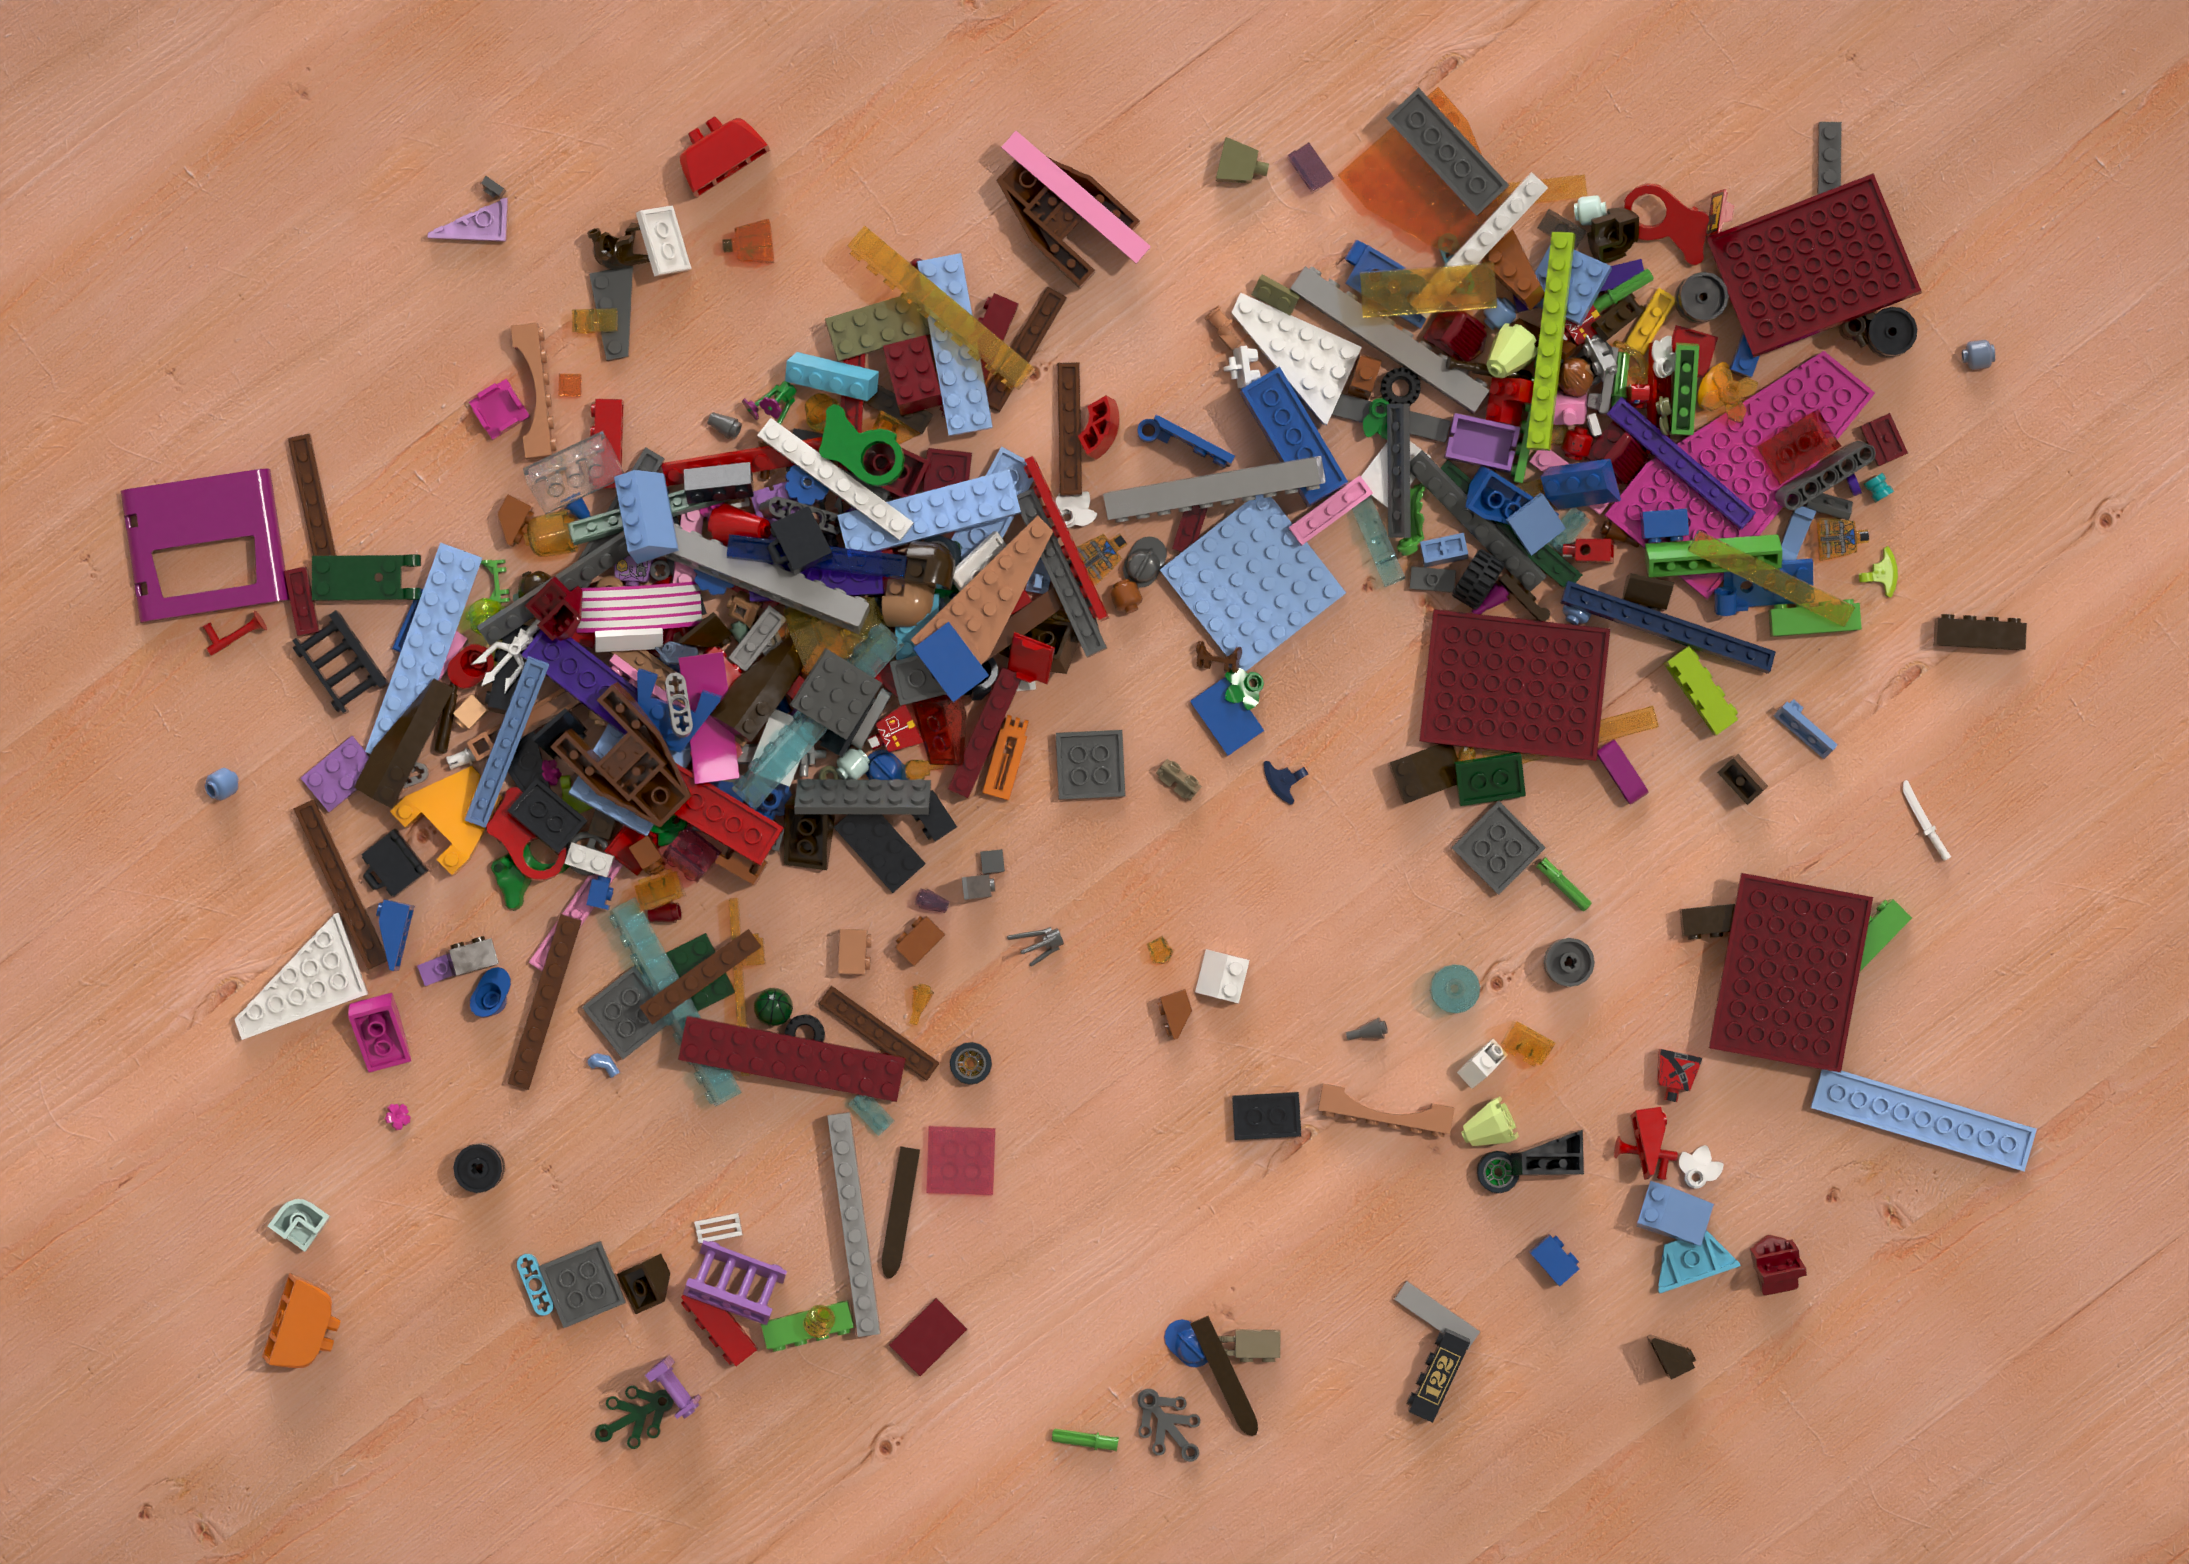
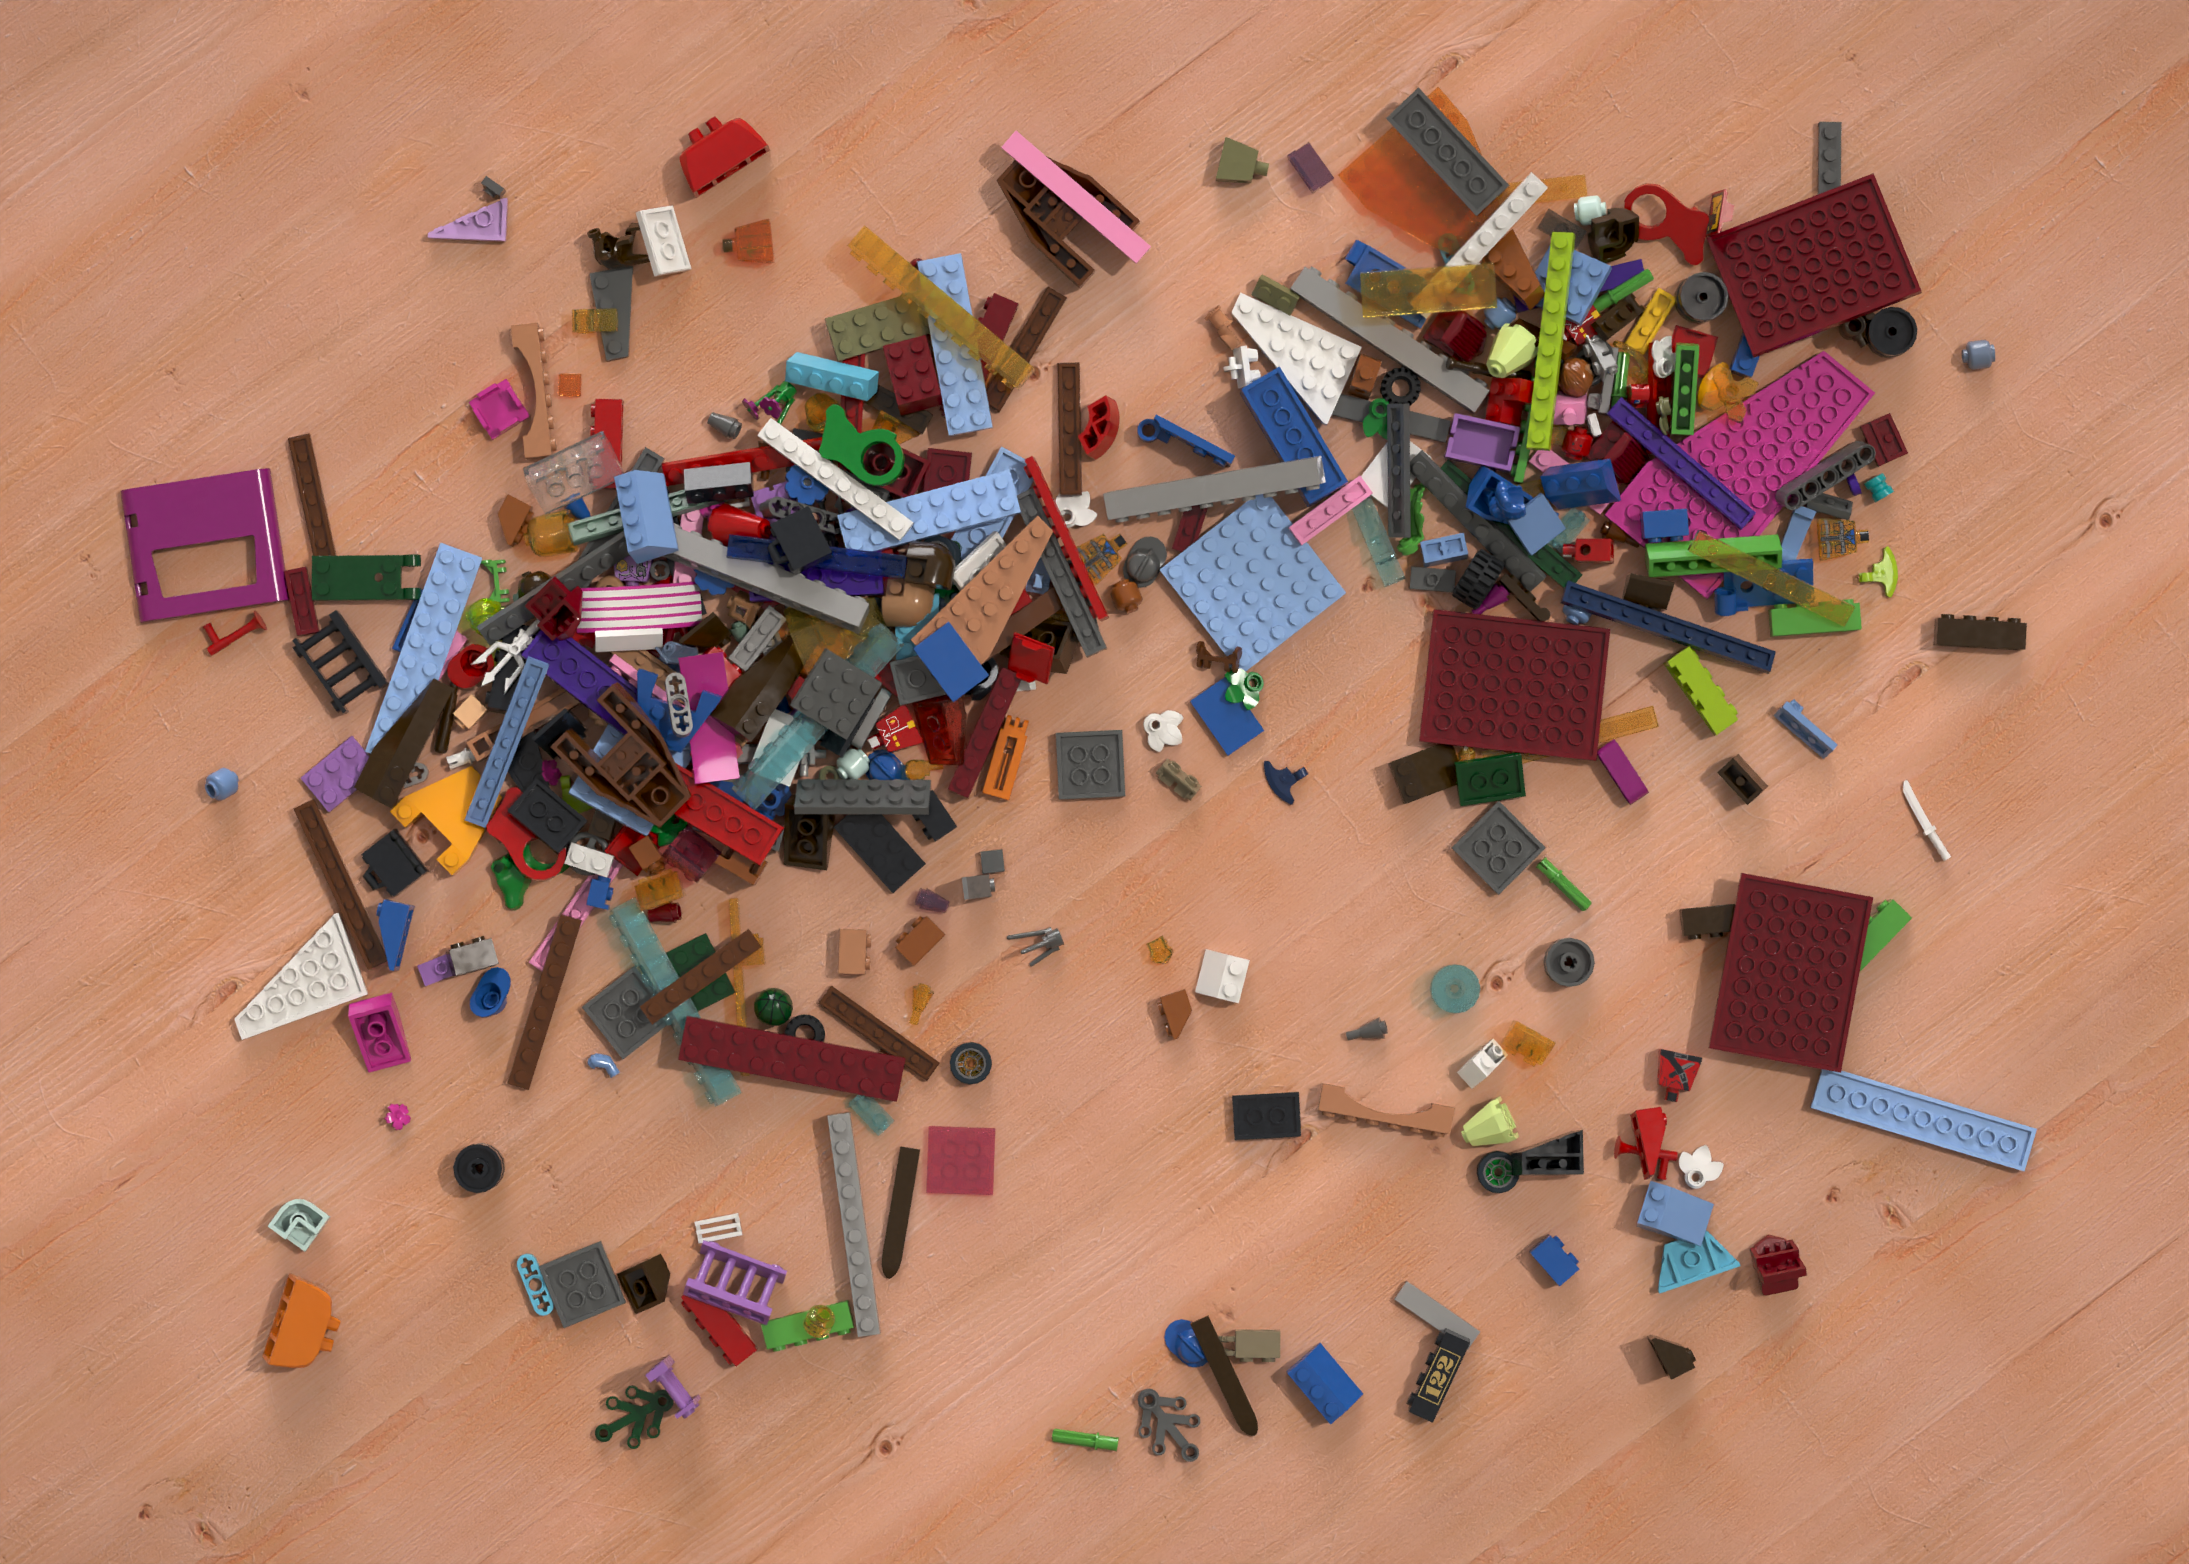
(927, 1336): dark red tile -> none
(1165, 732): none -> white plate
(1325, 1383): none -> blue slope
(1507, 502): none -> blue hair
(1799, 446): clear red slope -> none

